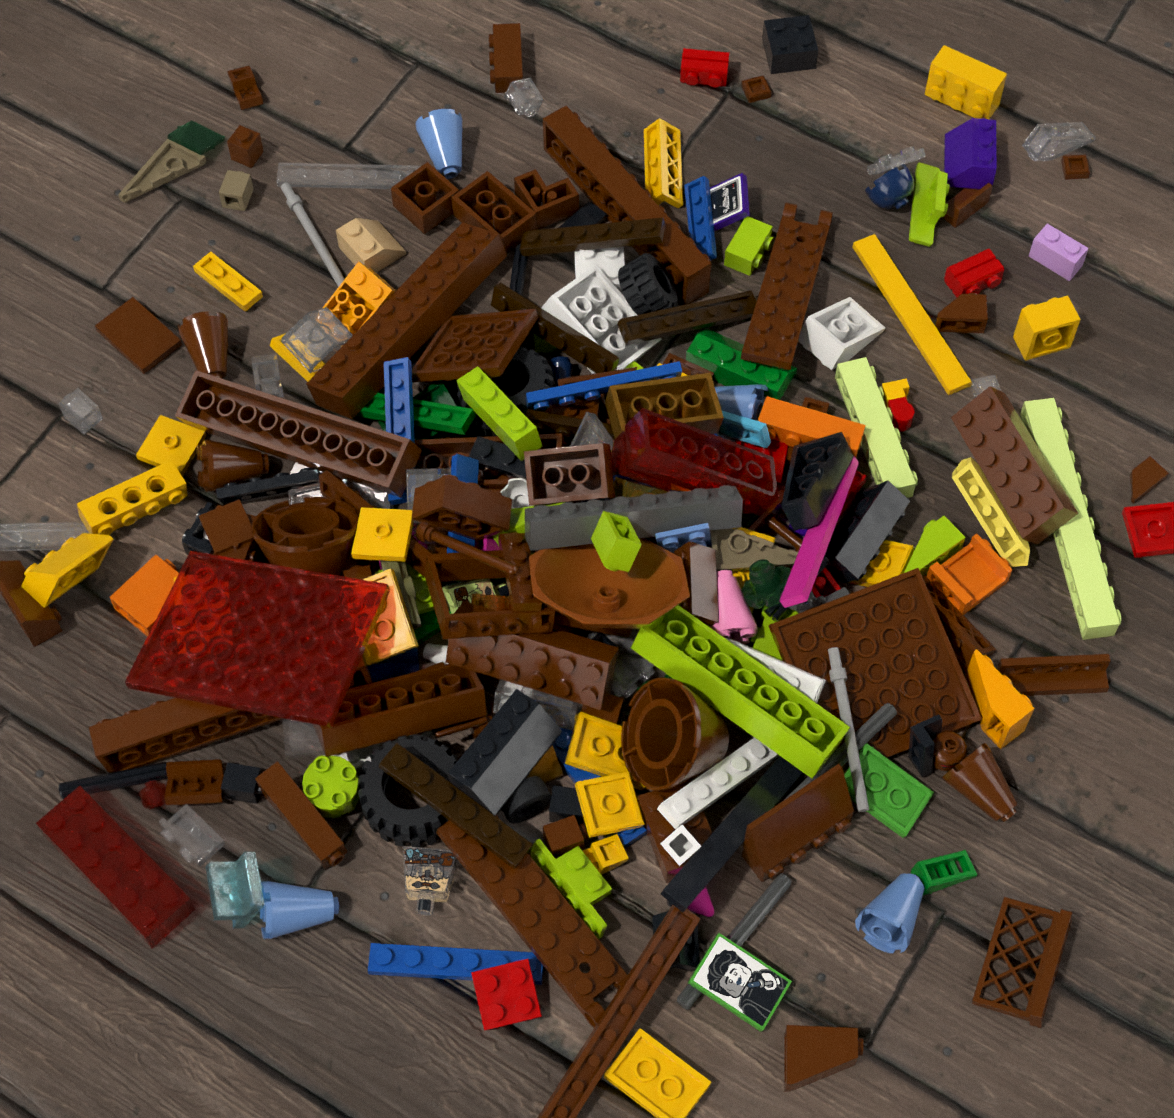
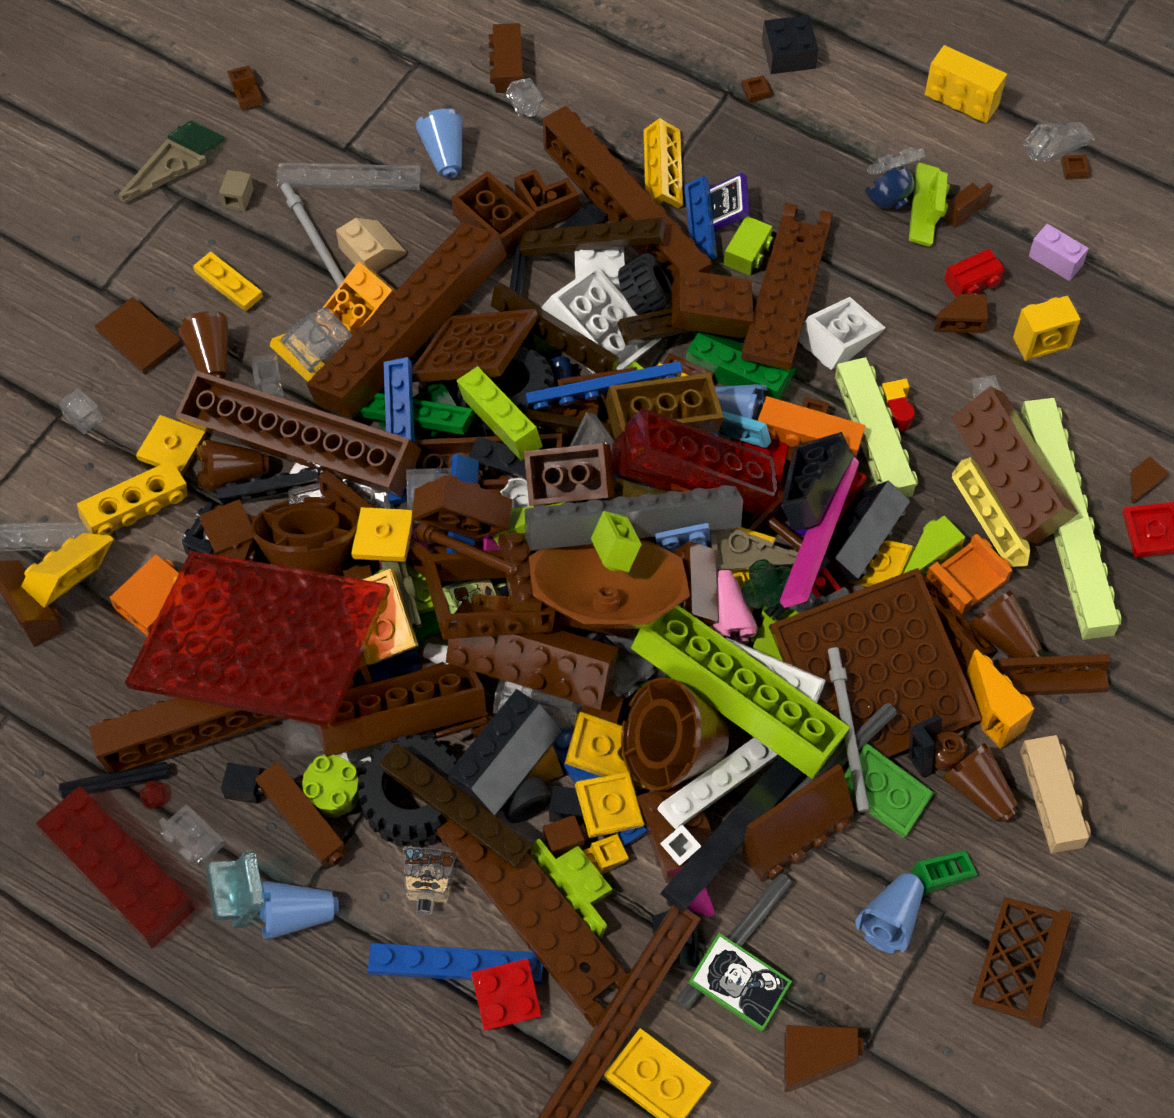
(194, 782): reddish brown bracket -> none
(245, 146): reddish brown brick -> none
(424, 197): reddish brown brick -> none
(704, 67): red brick -> none
(712, 303): none -> reddish brown brick
(912, 315): yellow tile -> none
(971, 154): dark purple slope -> none
(1007, 627): none -> reddish brown cone
(1054, 794): none -> tan brick

